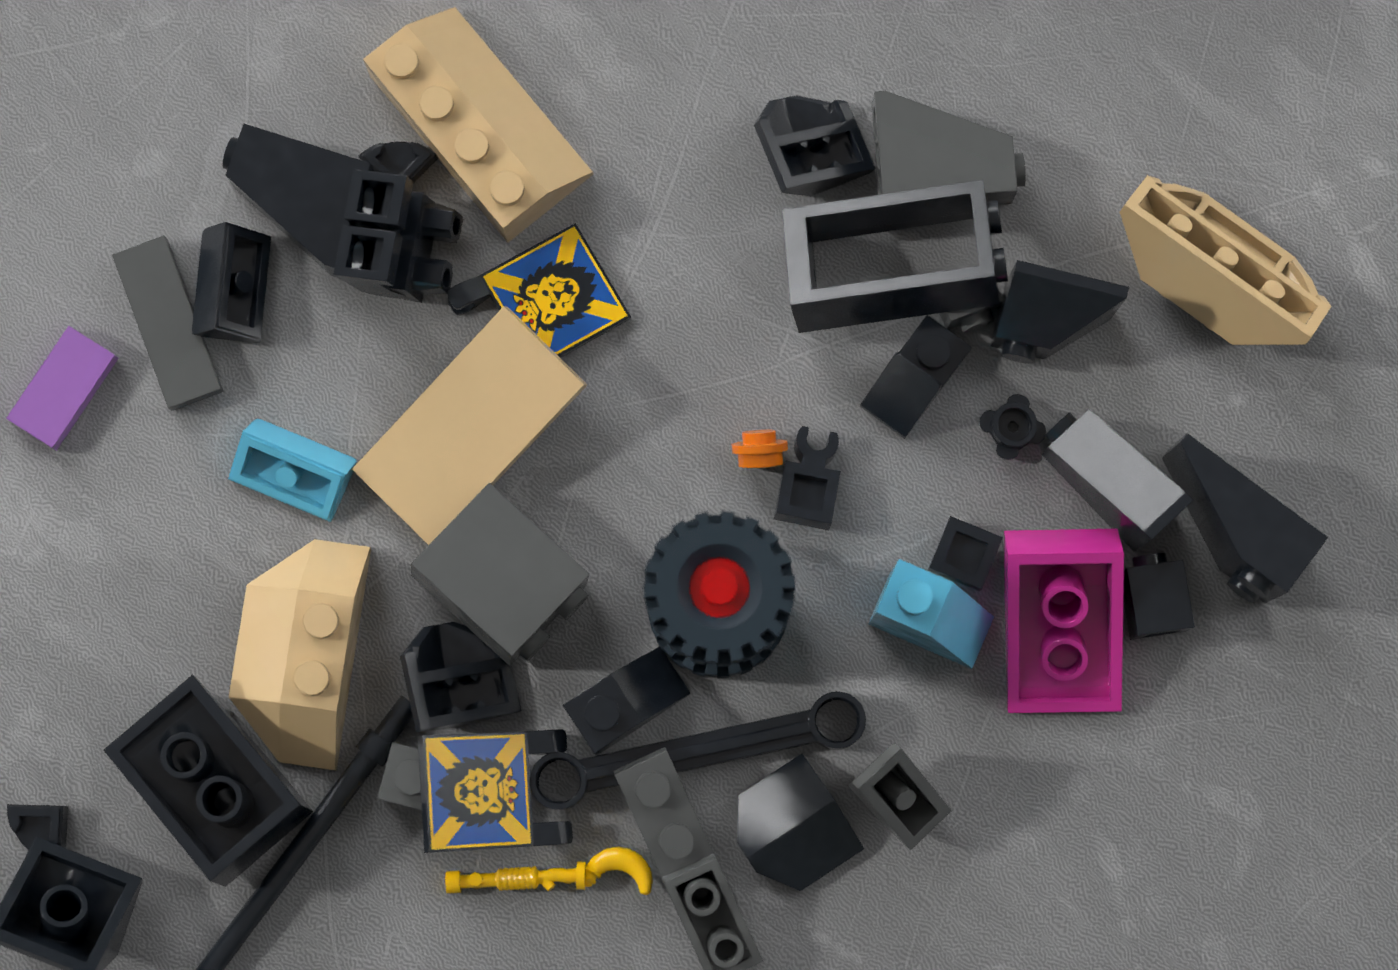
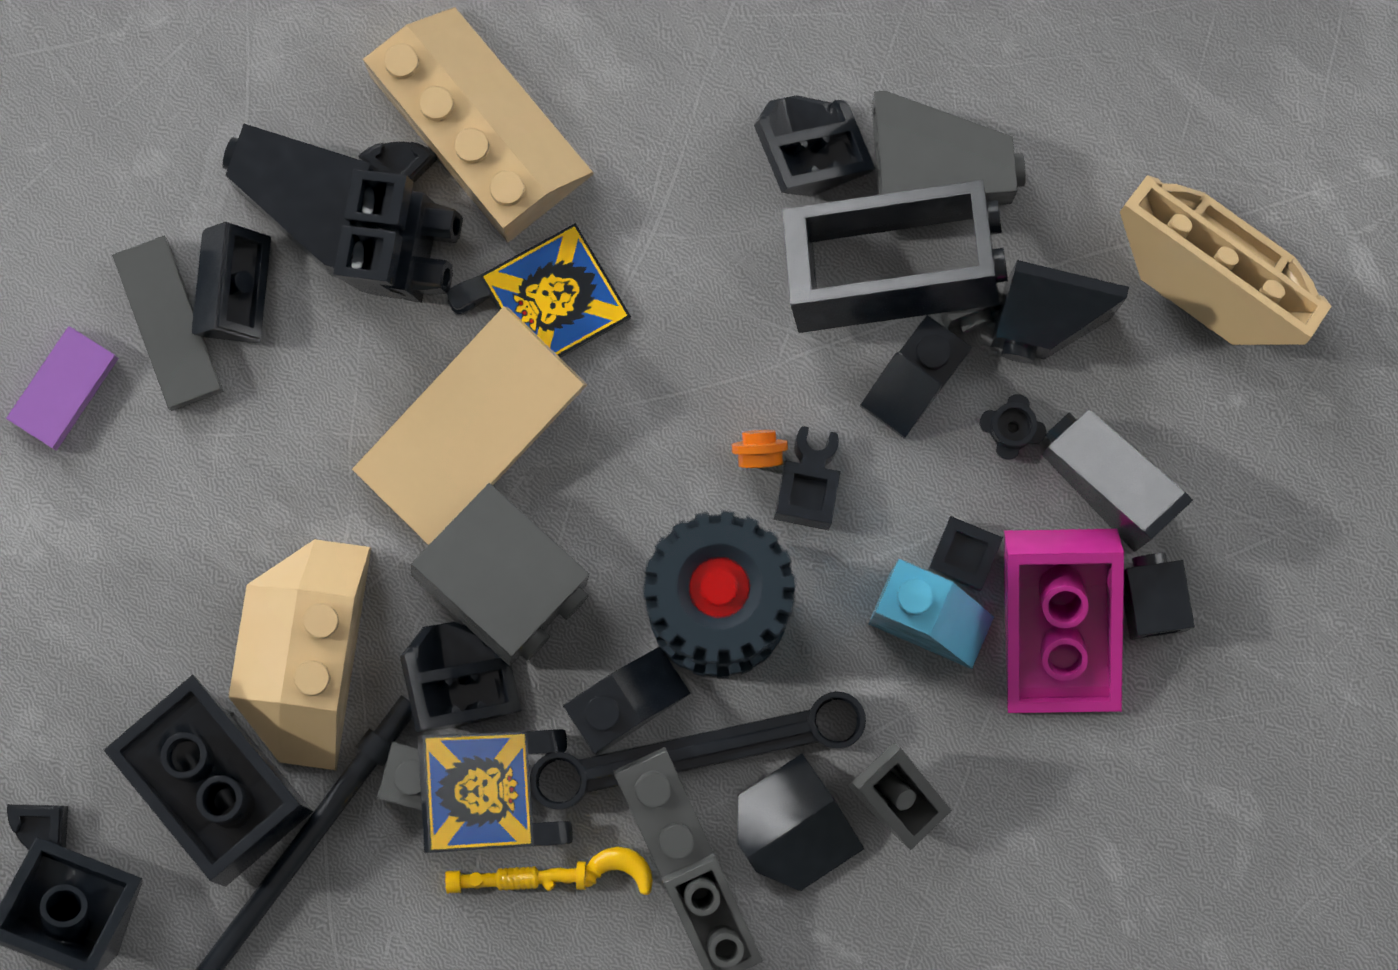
(292, 468): medium azure slope -> none
(1244, 527): black slope -> none

